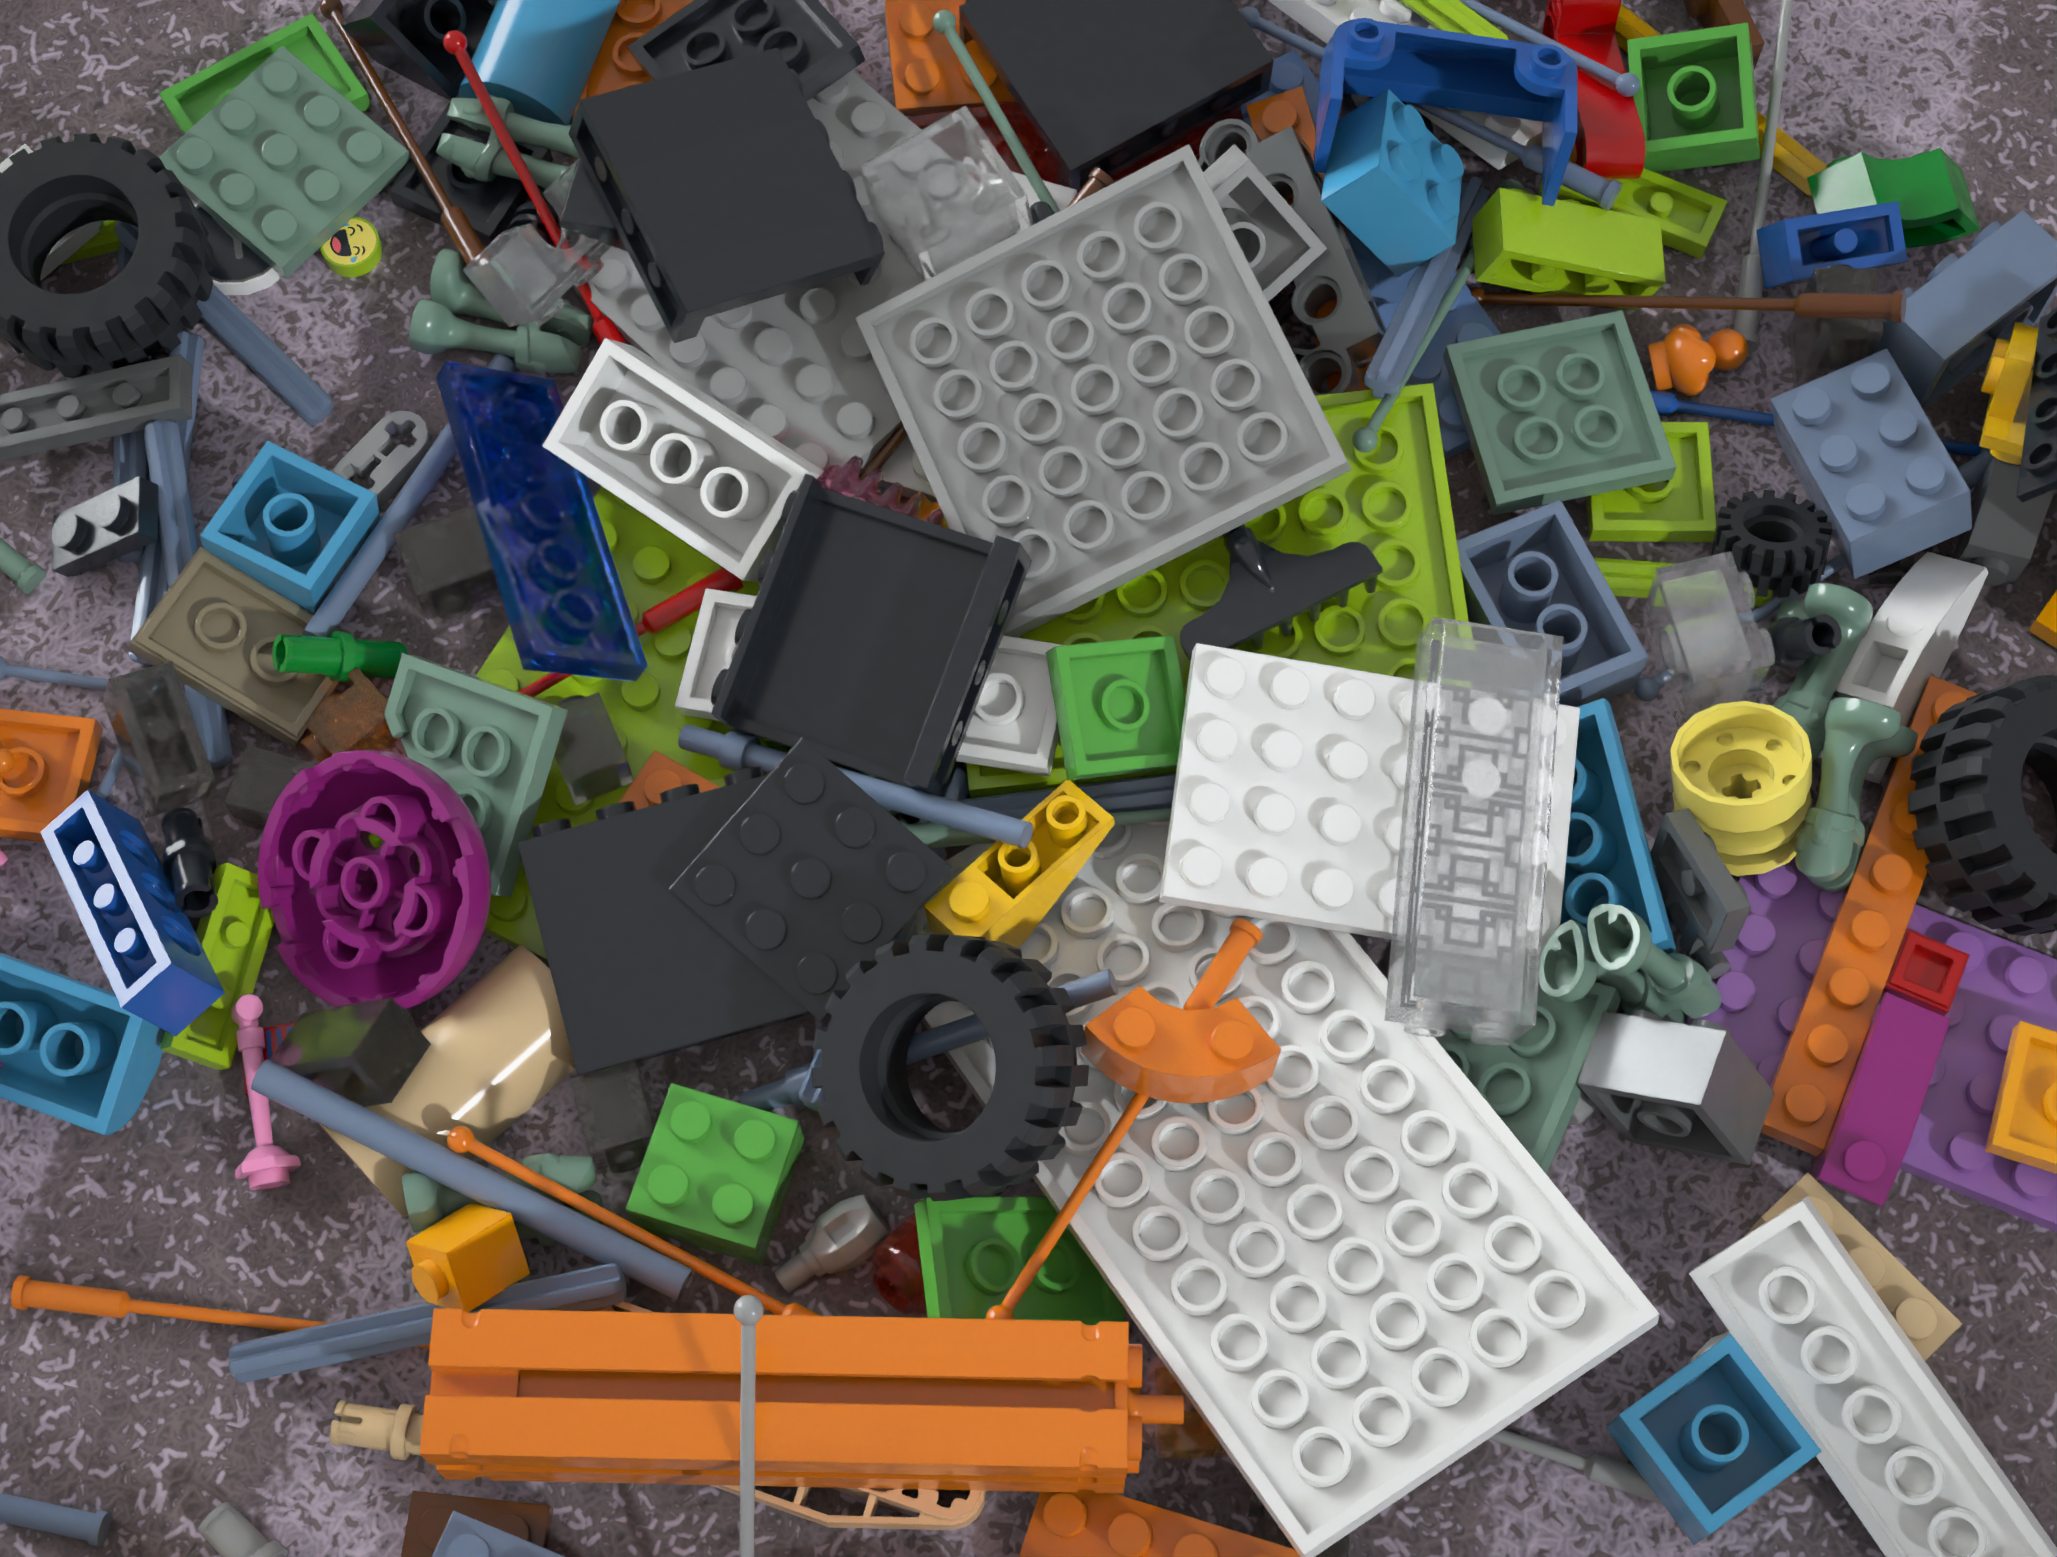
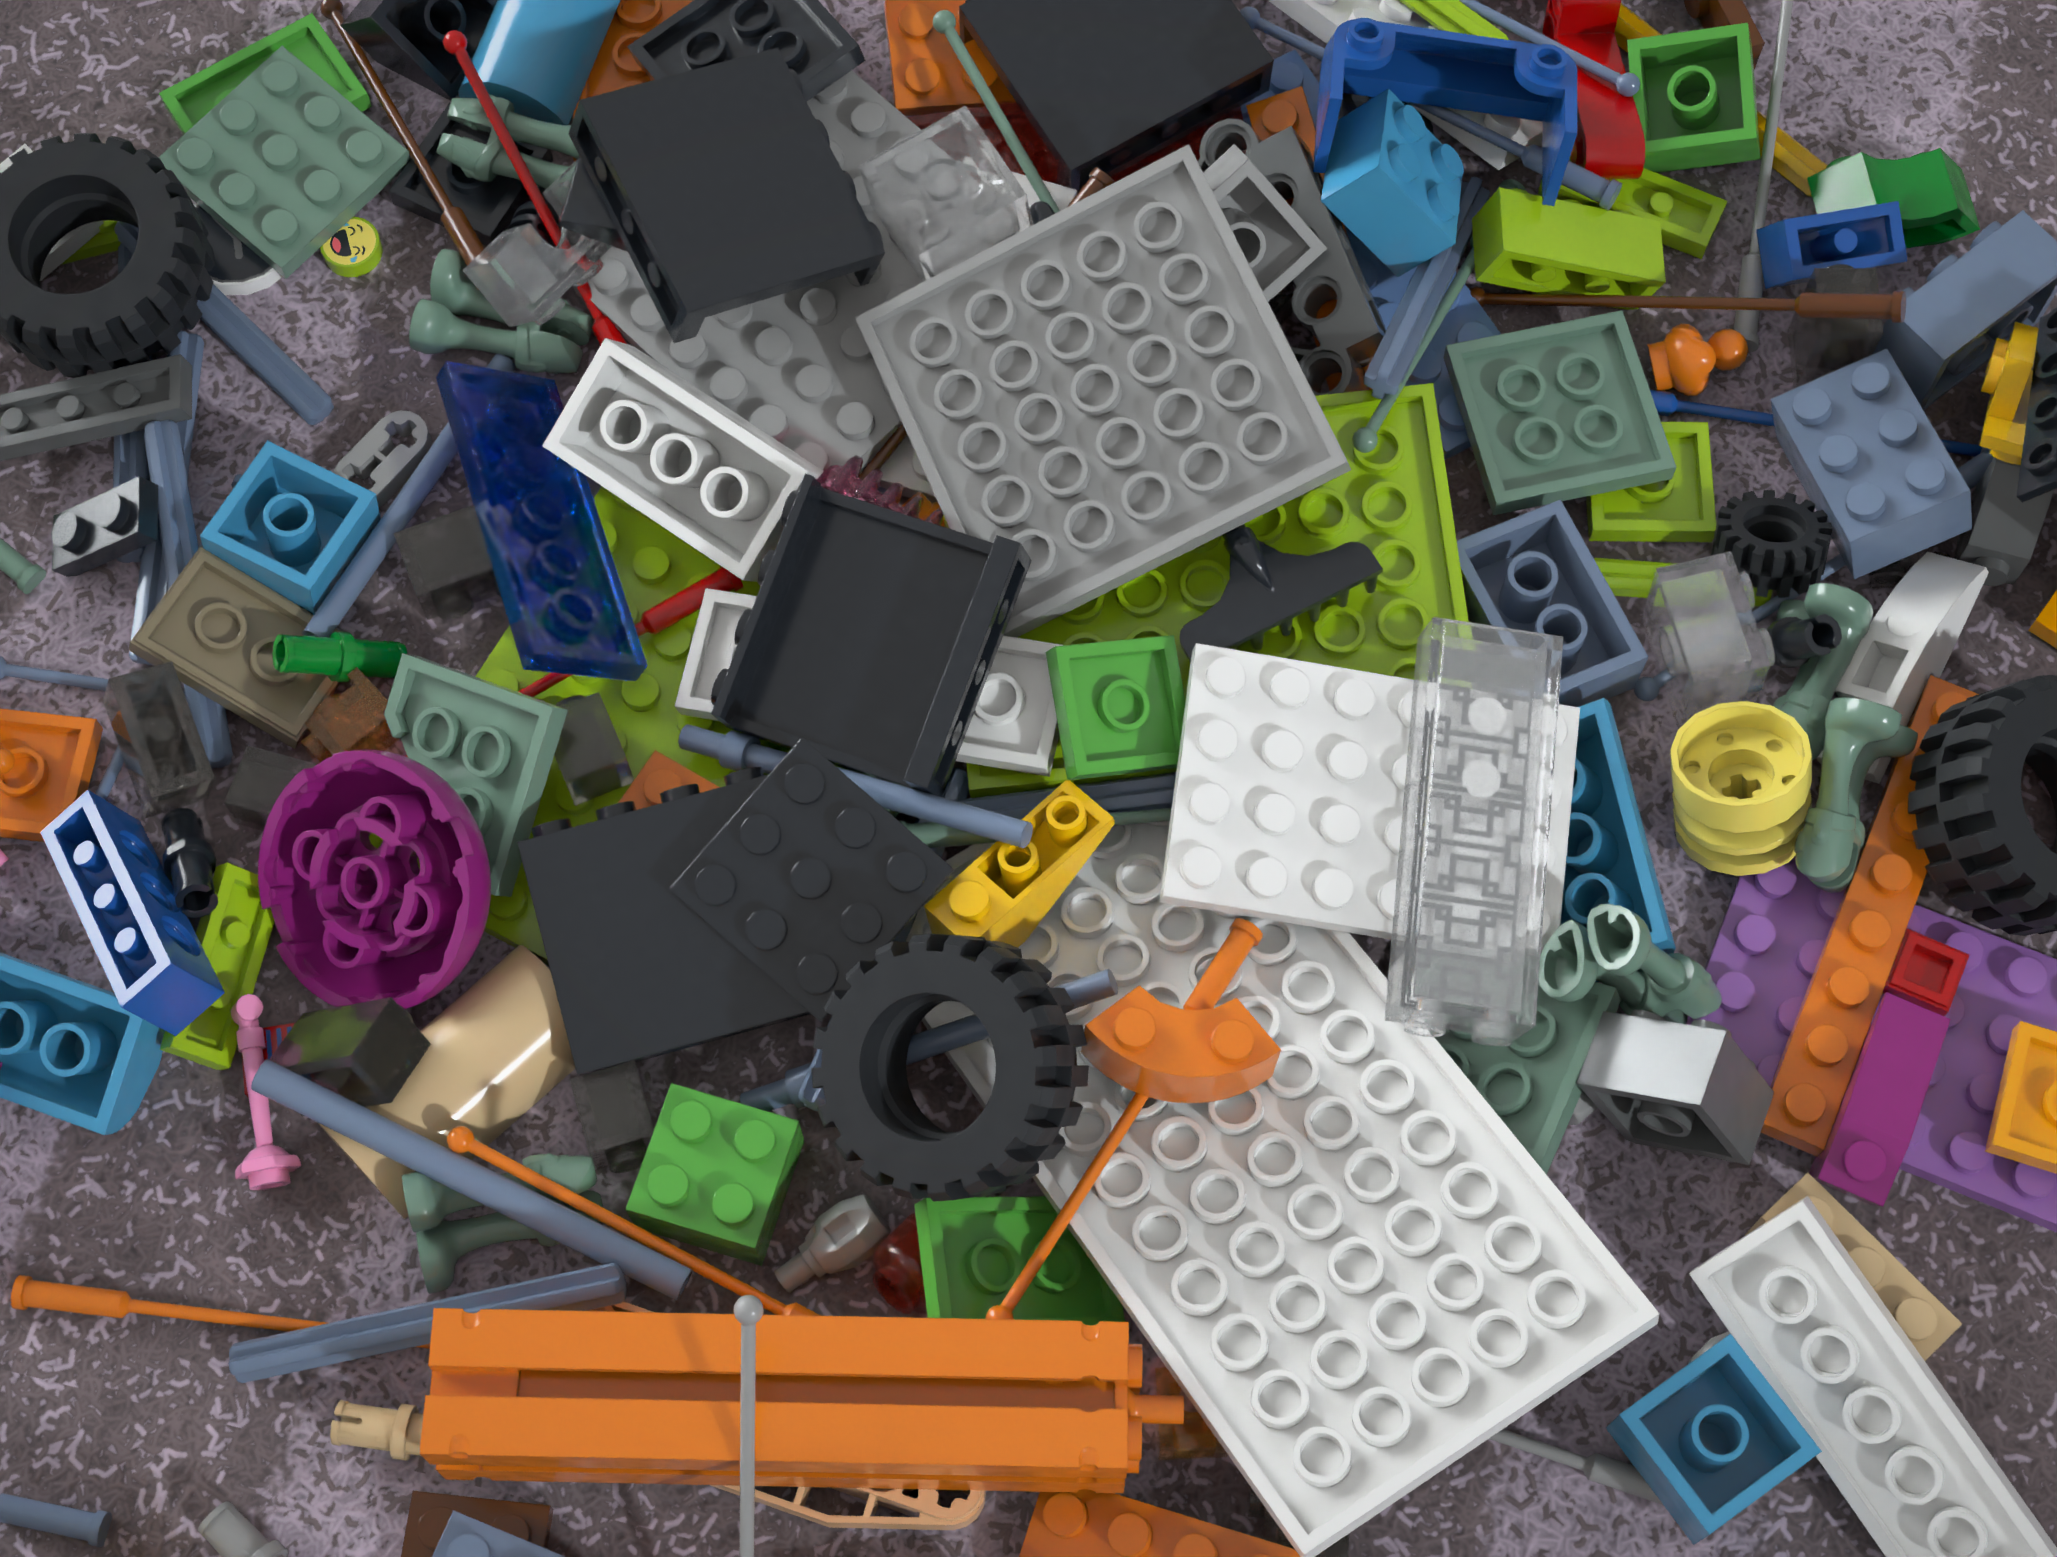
(467, 1257): light orange brick -> none
(1698, 891): dark grey plate -> none

